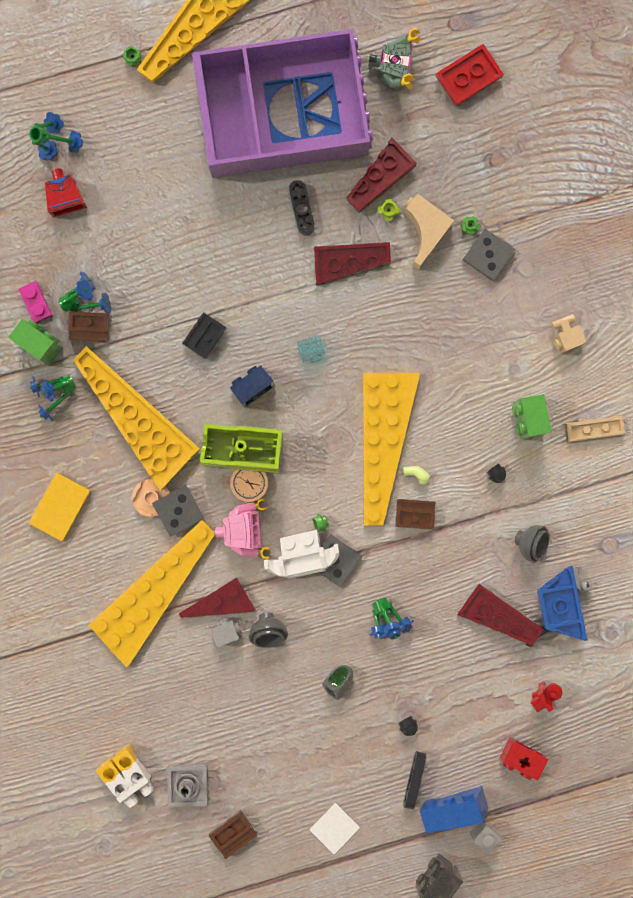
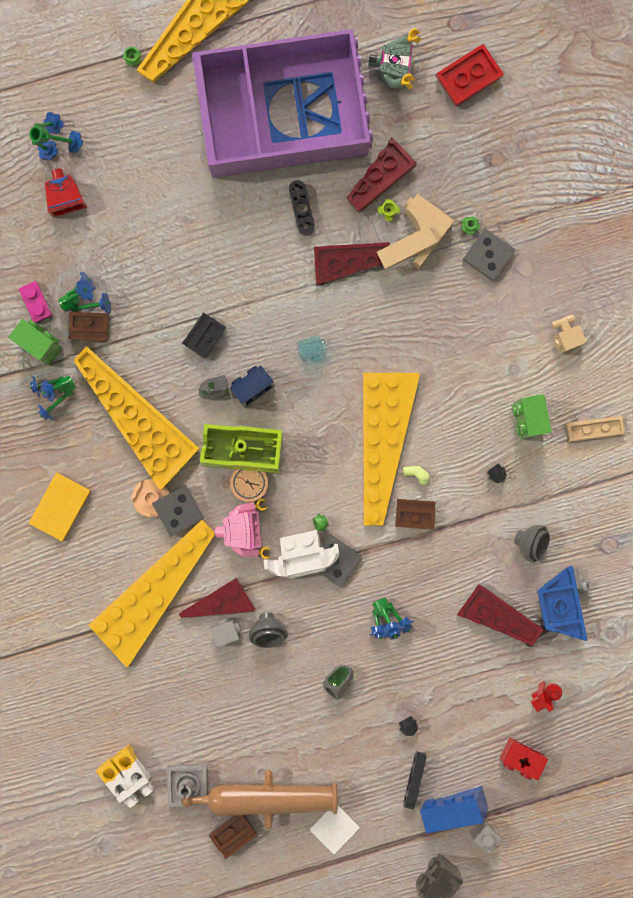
(214, 388): none -> dark grey rock
(267, 799): none -> medium nougat piece
(407, 247): none -> tan tile

